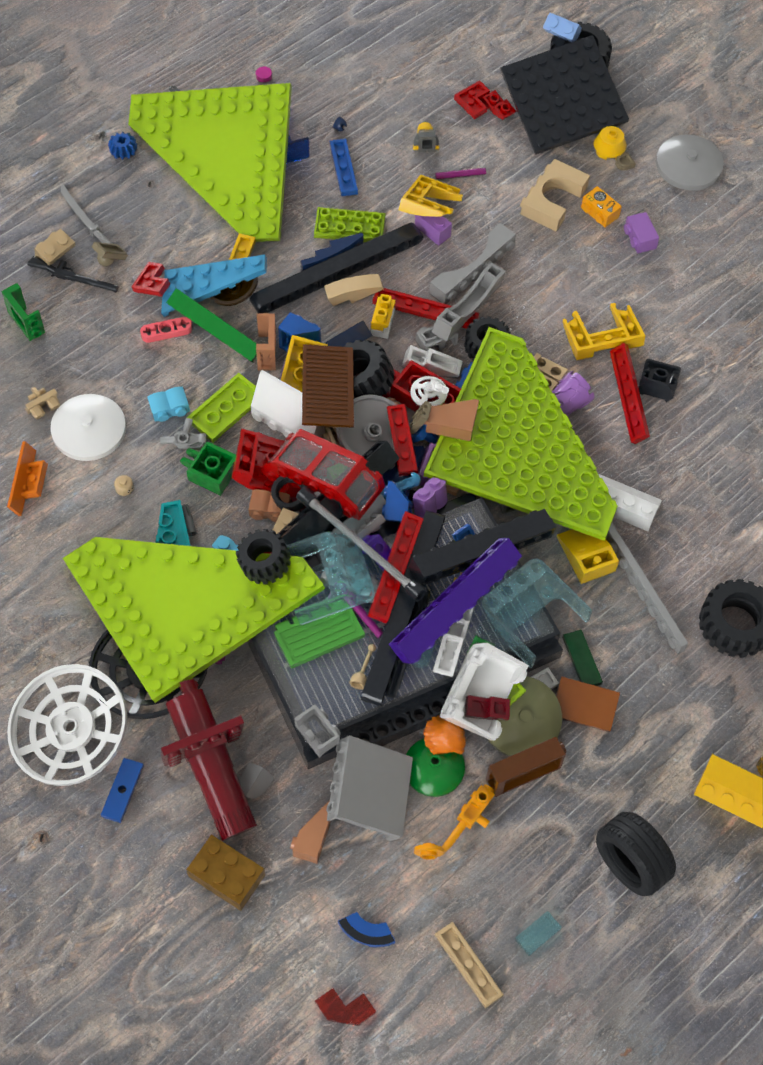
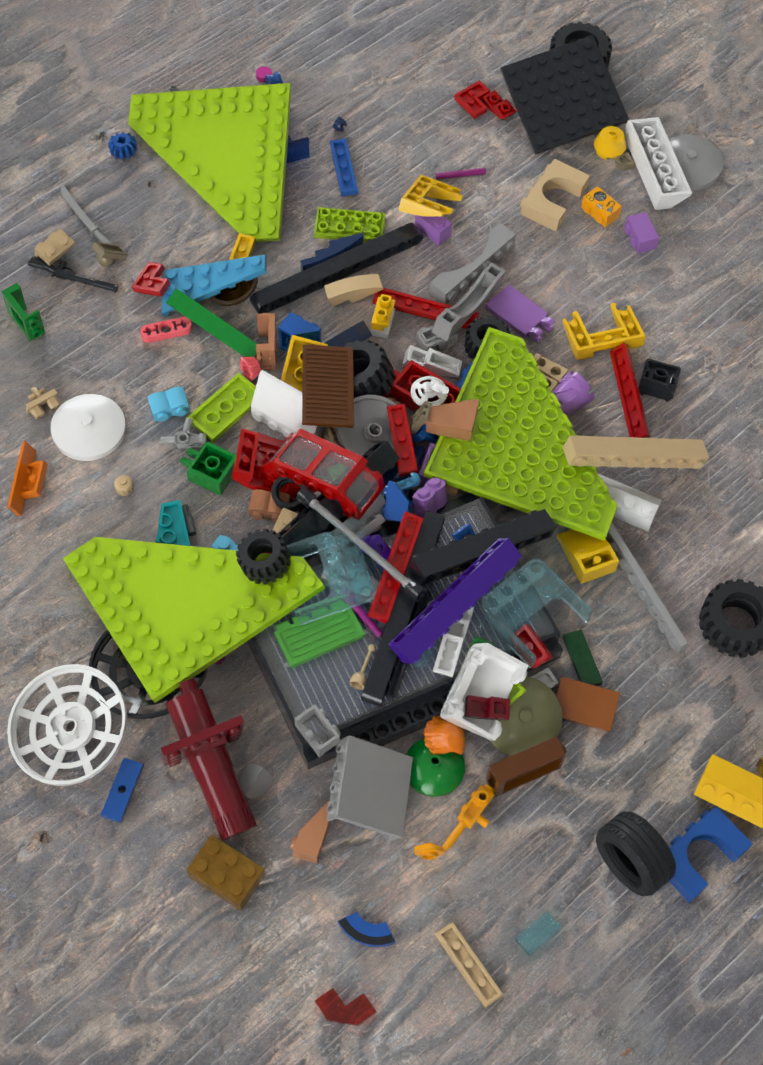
(250, 367): none -> coral piece
(273, 79): none -> blue wheel
(425, 138): dark grey piece -> none
(520, 313): none -> medium lavender tile
(534, 643): none -> red slope
(562, 27): light blue brick -> none
(635, 452): none -> tan brick
(656, 162): none -> white slope
(713, 828): none -> blue arch

